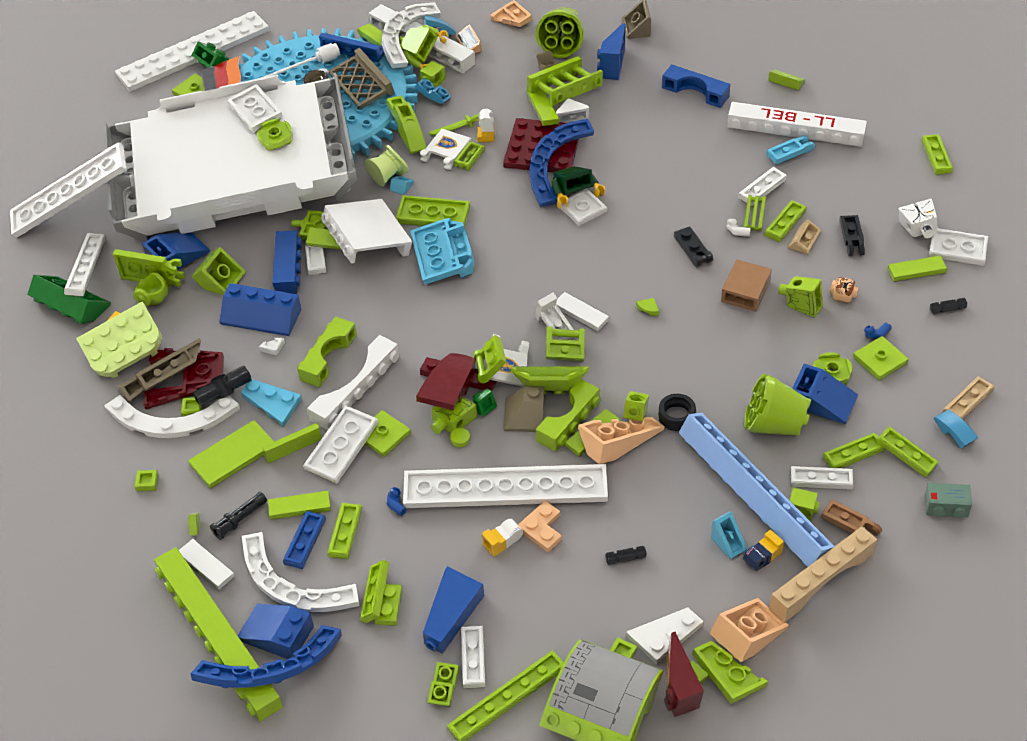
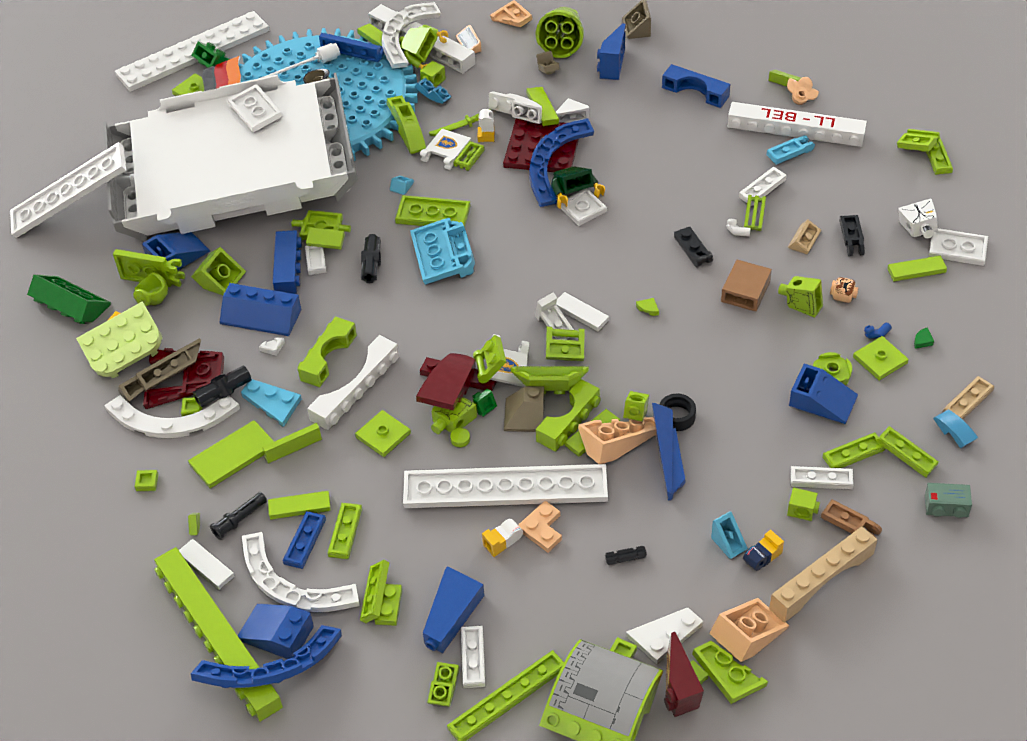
(84, 264): white tile -> none
(282, 137): lime plate -> none
(341, 444): white tile -> none
(365, 227): white panel -> none
(370, 258): none -> black piece
(372, 72): dark tan fence -> none
(385, 166): yellowish green hat -> none
(393, 501): blue arm -> none
(442, 25): dark azure slope -> none
(516, 105): none -> white slope
(560, 72): lime fence -> none
(668, 449): none -> blue wedge
(755, 489): light blue brick -> none
(776, 408): lime cone -> none
(785, 221): lime tile -> none
(802, 90): none -> light nougat plate
(918, 140): none -> lime plate
(923, 339): none -> green tile
(948, 305): black axle -> none

